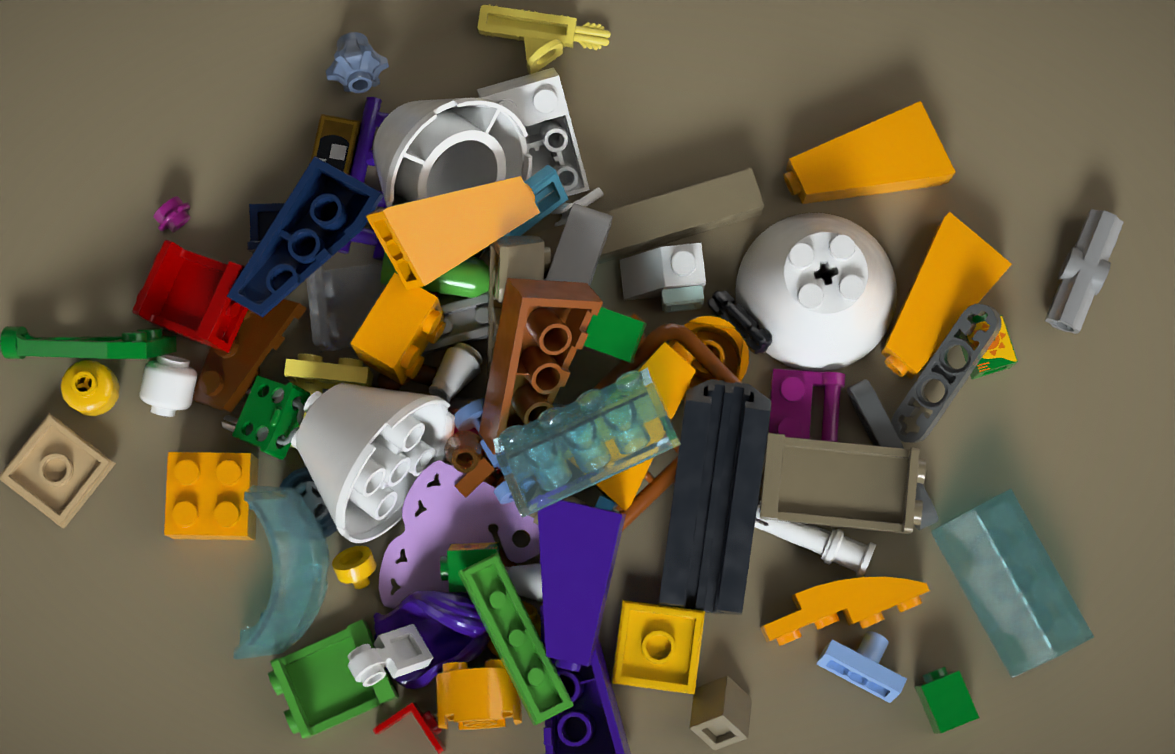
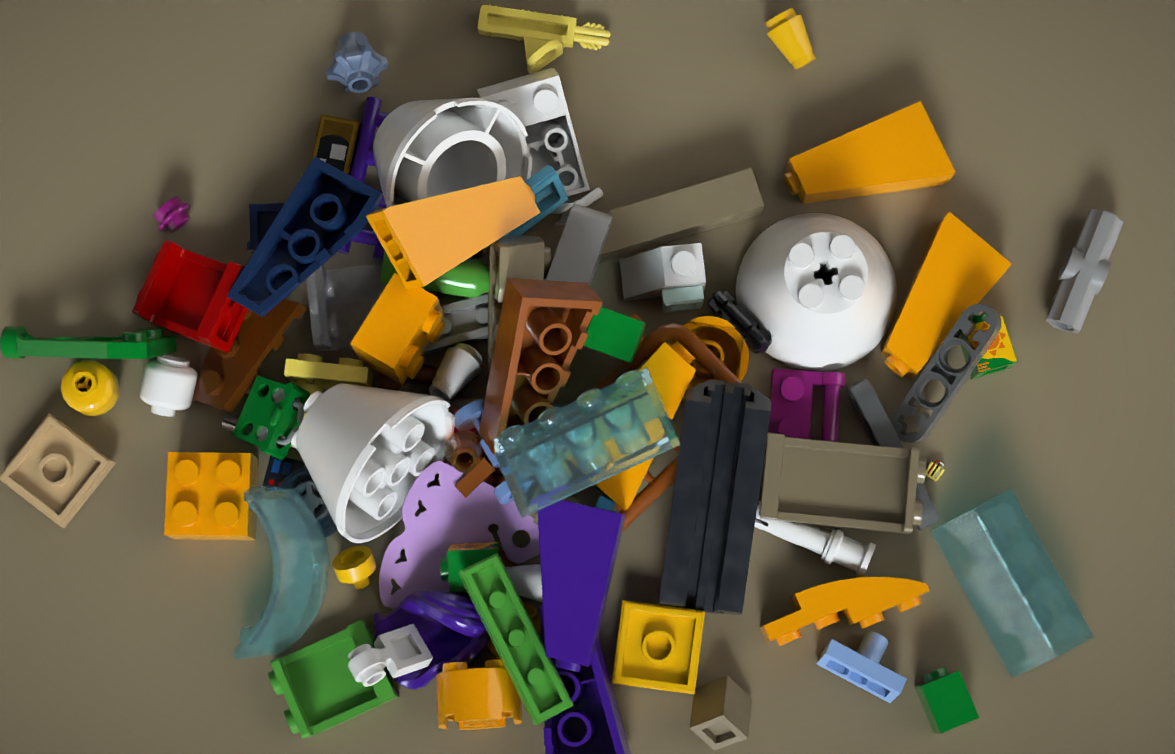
(279, 470): none -> black sticker
(426, 721): red bracket -> none
(791, 38): none -> yellow cone
(934, 471): none -> light yellow piece

